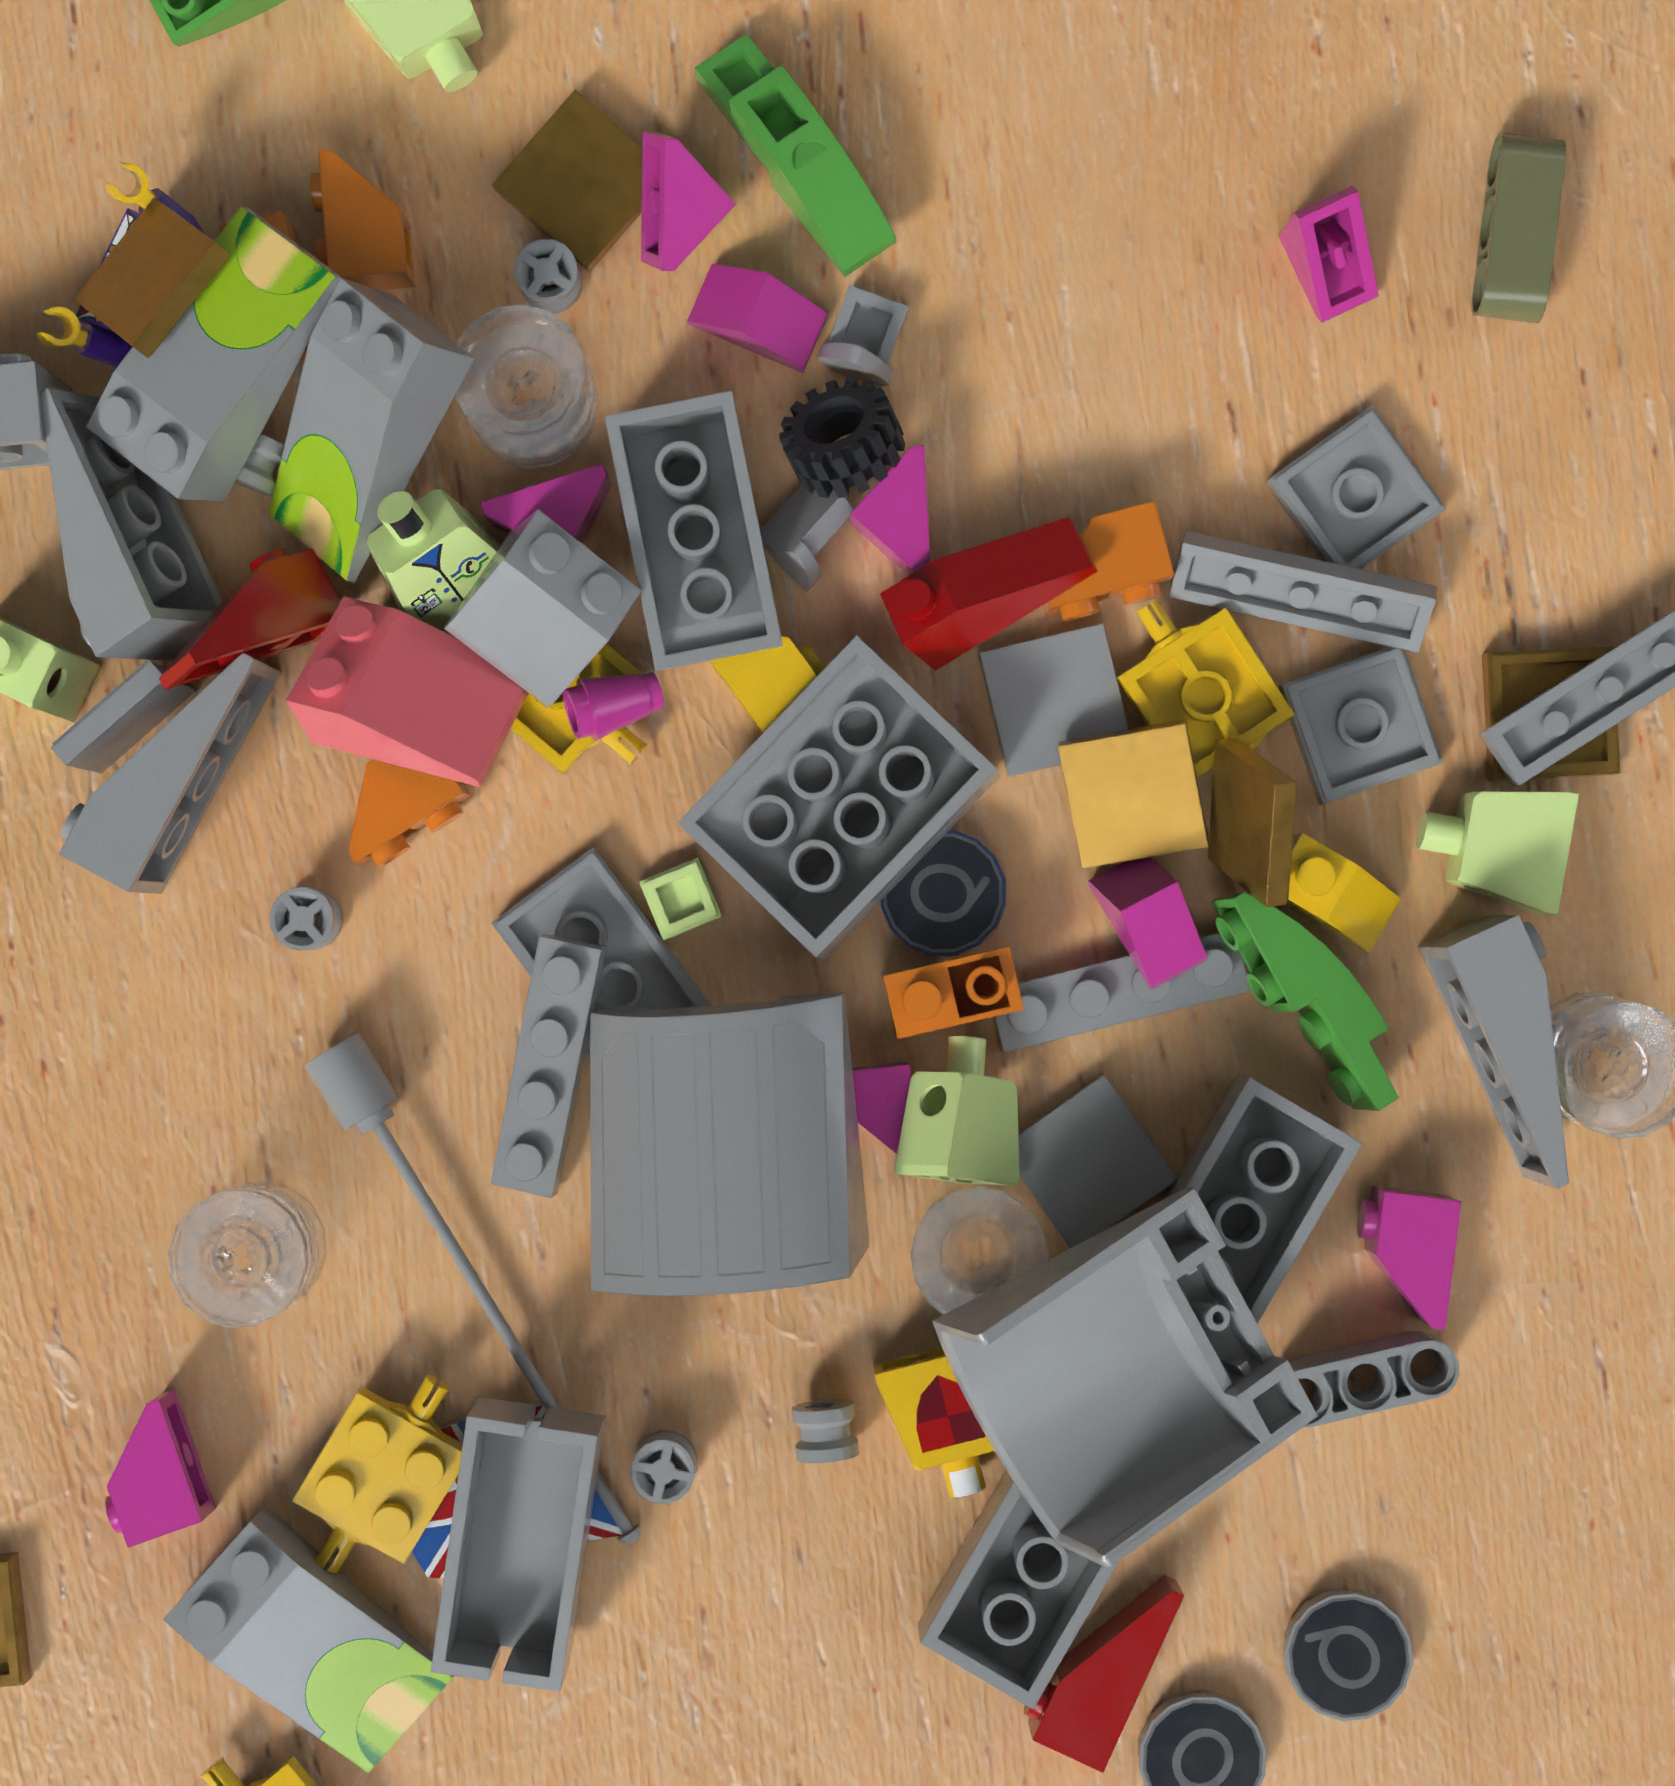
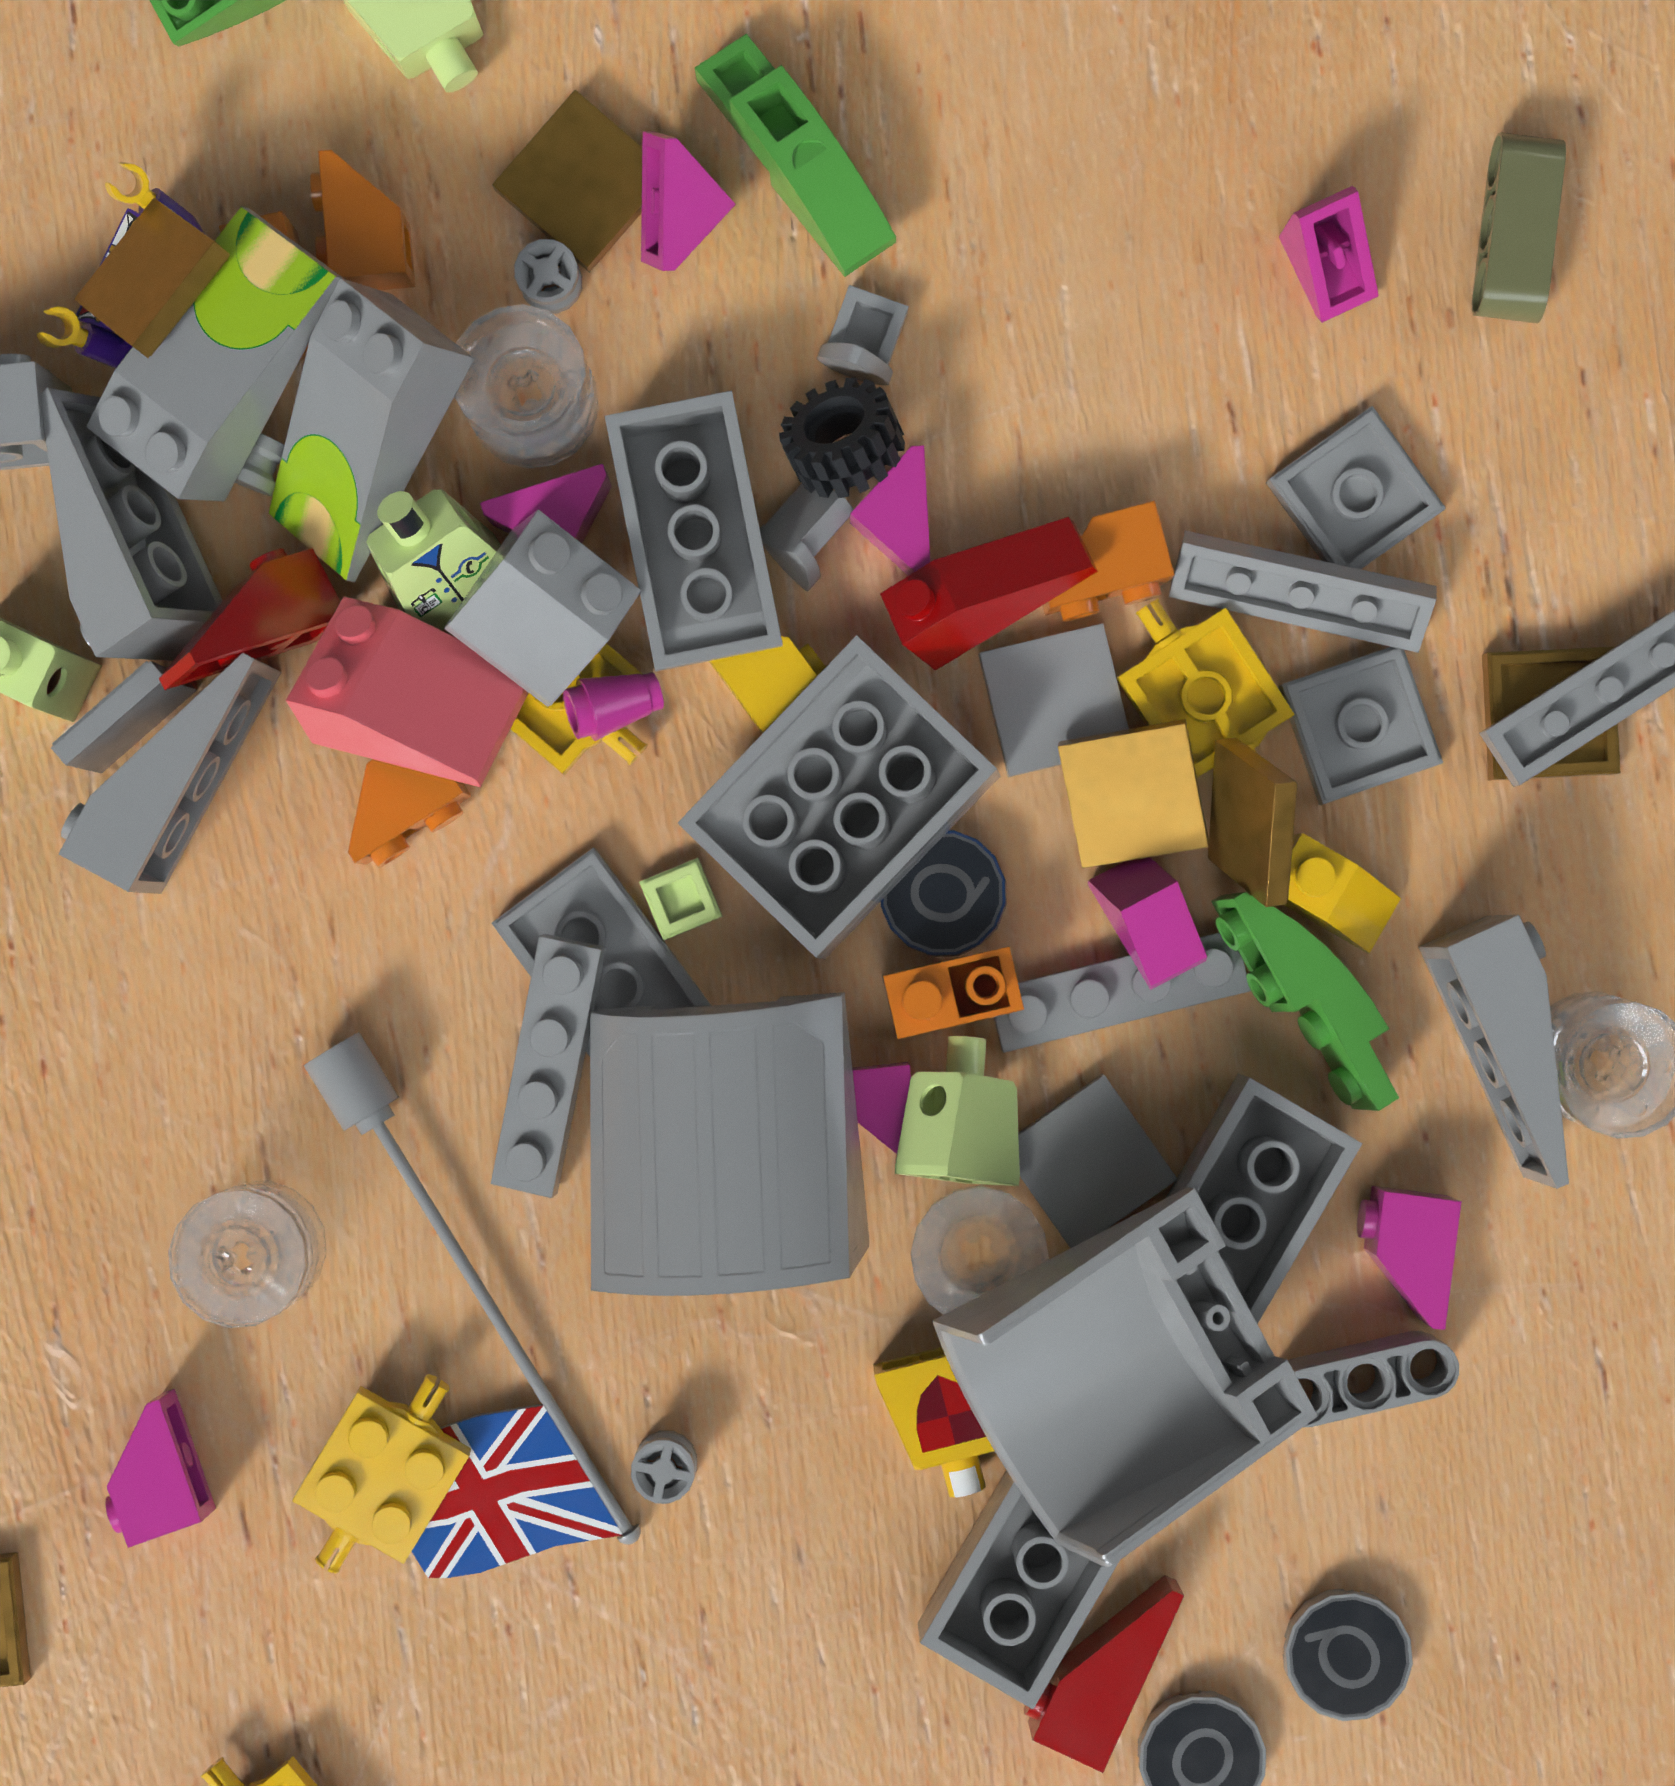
(295, 924): light grey wheel -> none
(308, 1641): light grey slope -> none
(518, 1542): light grey piece -> none
(758, 315): dark pink slope -> none
(825, 1431): light grey wheel -> none
(1506, 845): yellowish green torso -> none

